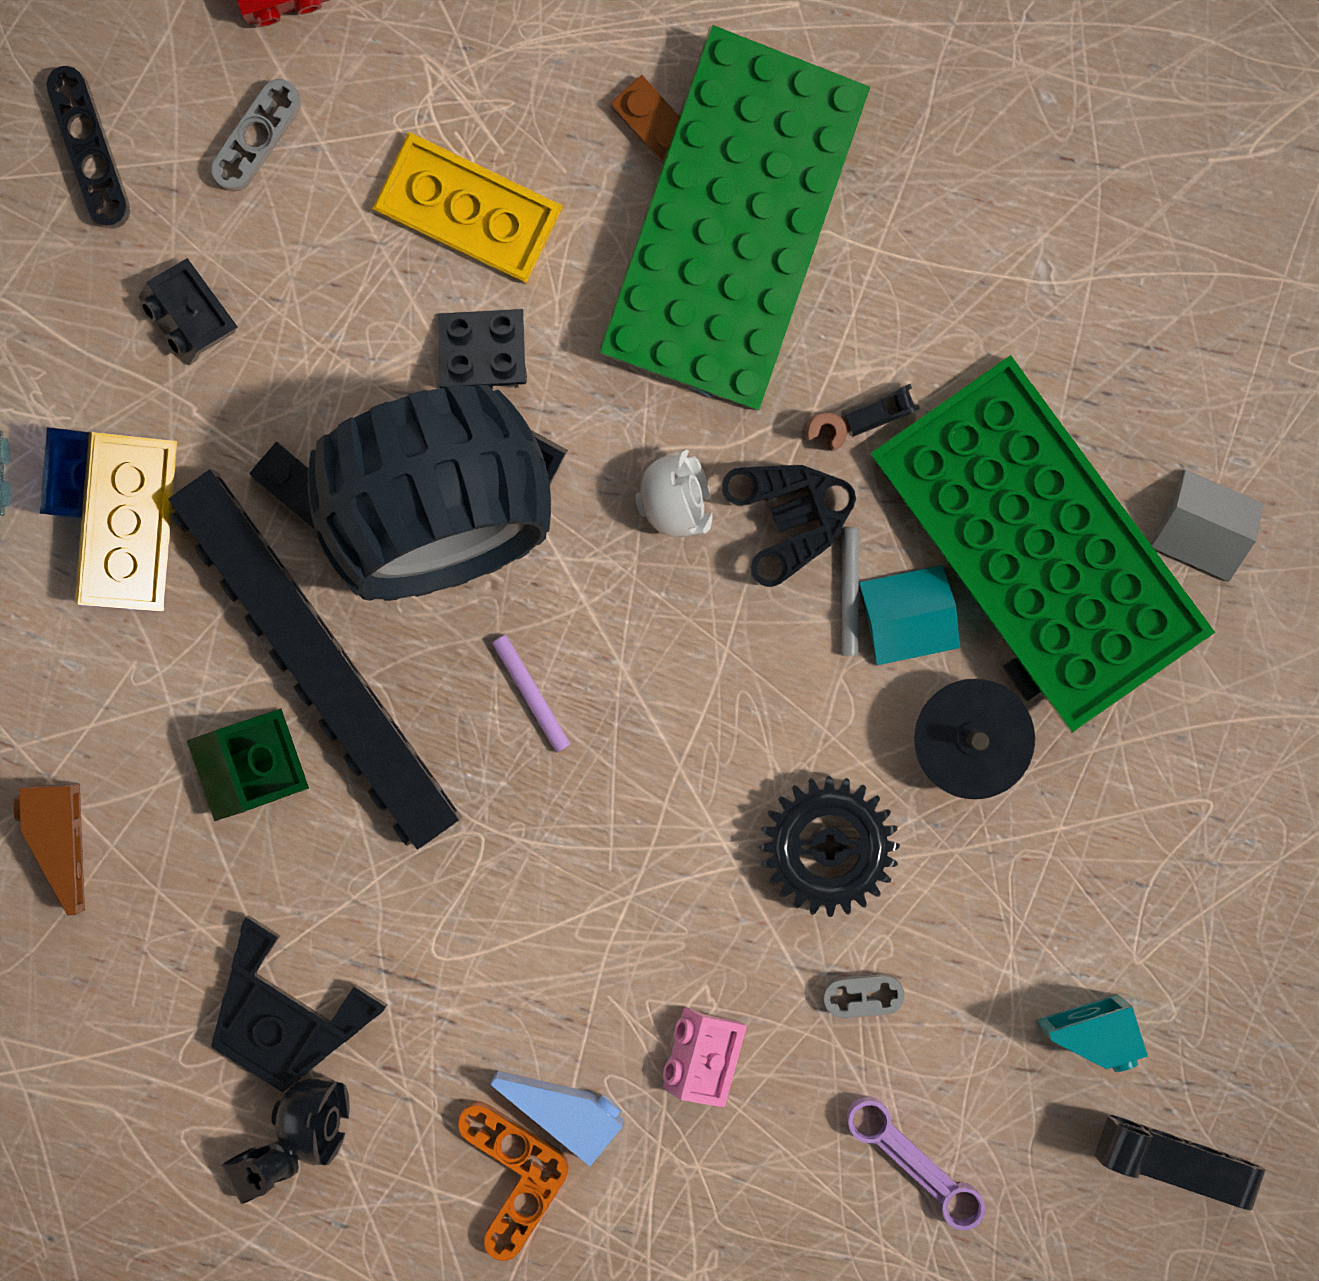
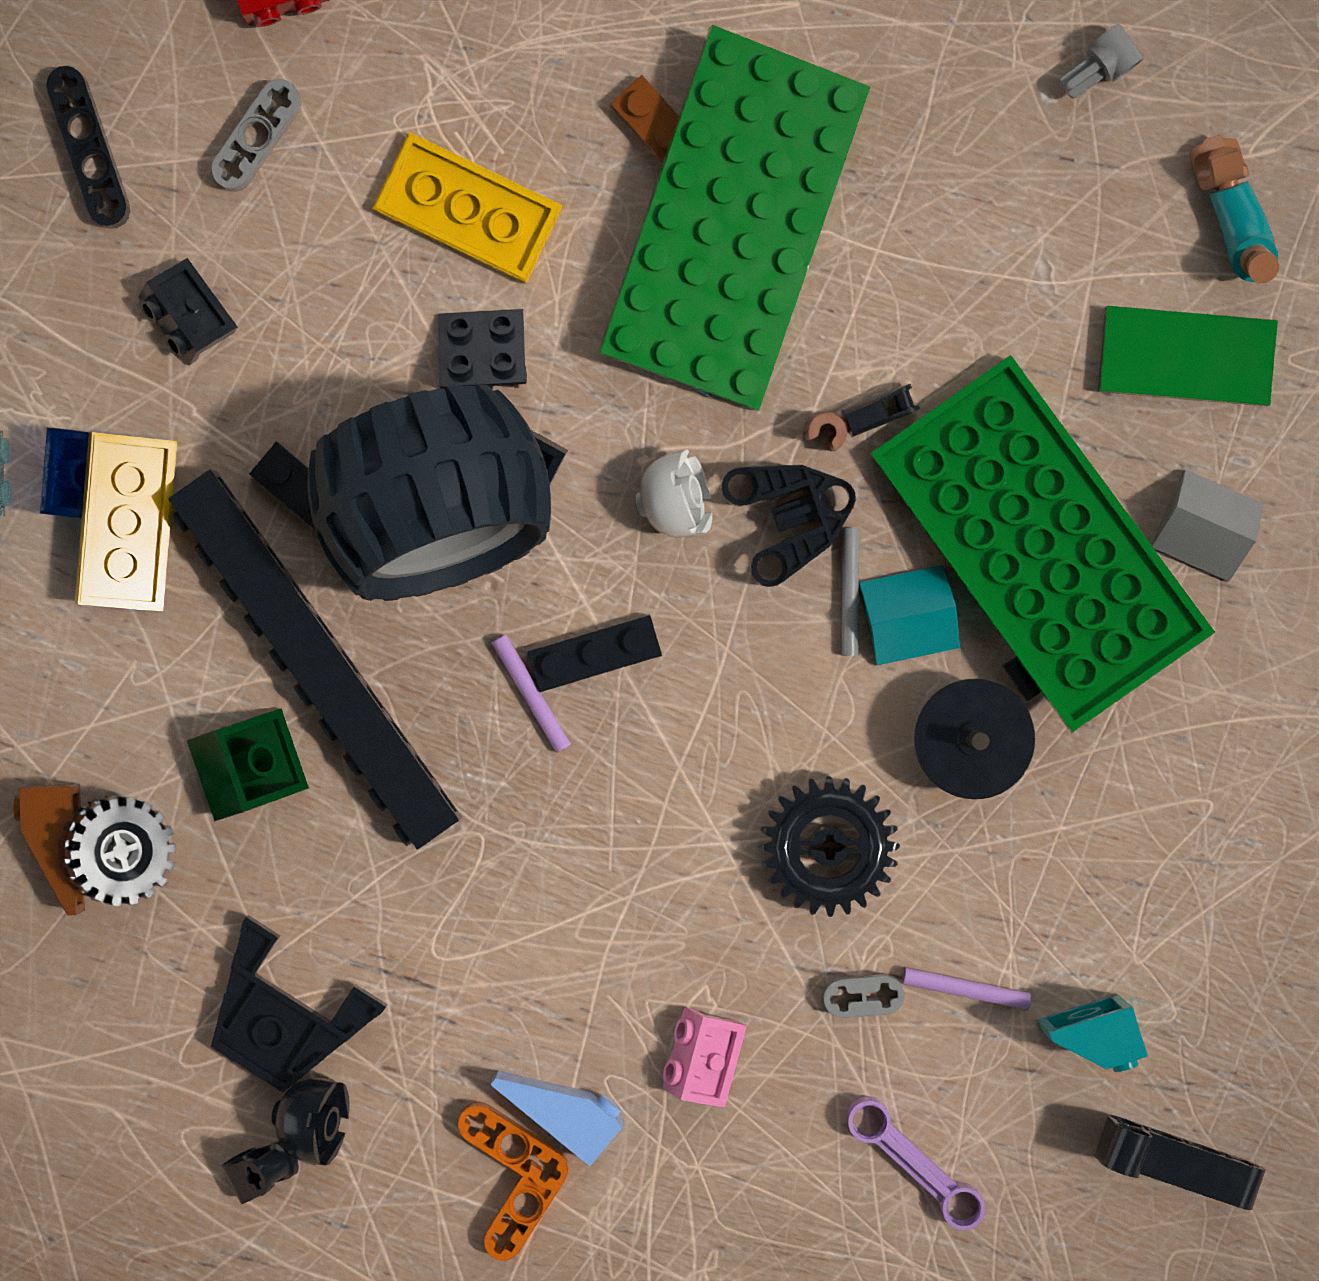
(138, 850): none -> wheel
(595, 653): none -> black plate
(966, 988): none -> lavender bar
(1108, 58): none -> light grey axle
(1187, 356): none -> green tile
(1239, 213): none -> piece

